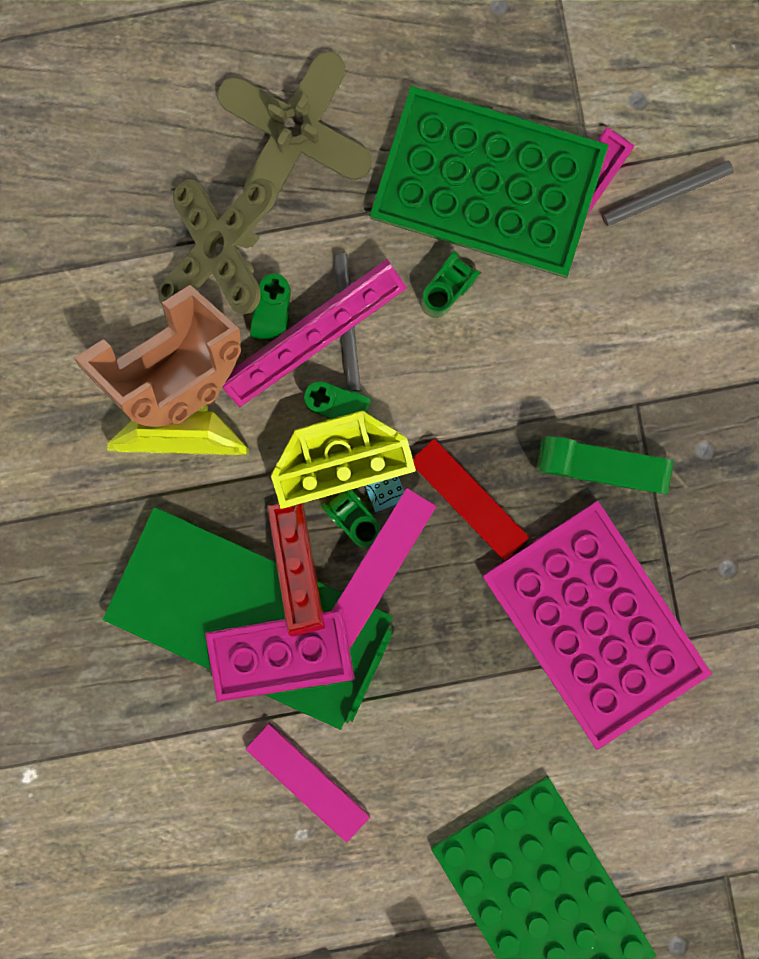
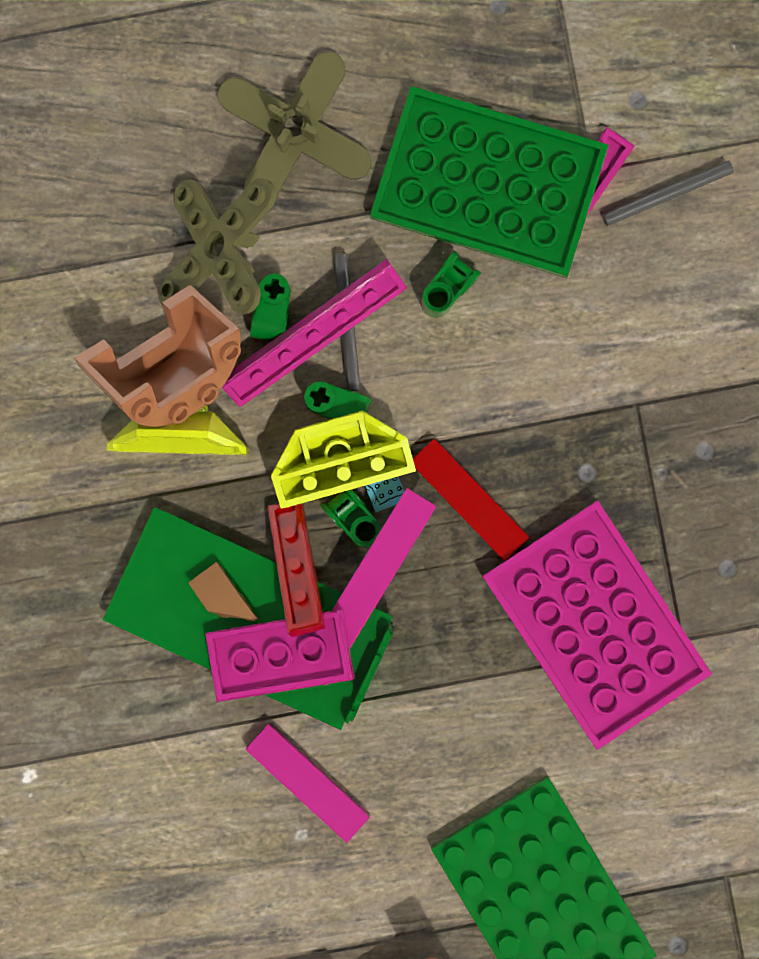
(221, 595): none -> medium nougat slope
(604, 465): green beam -> none

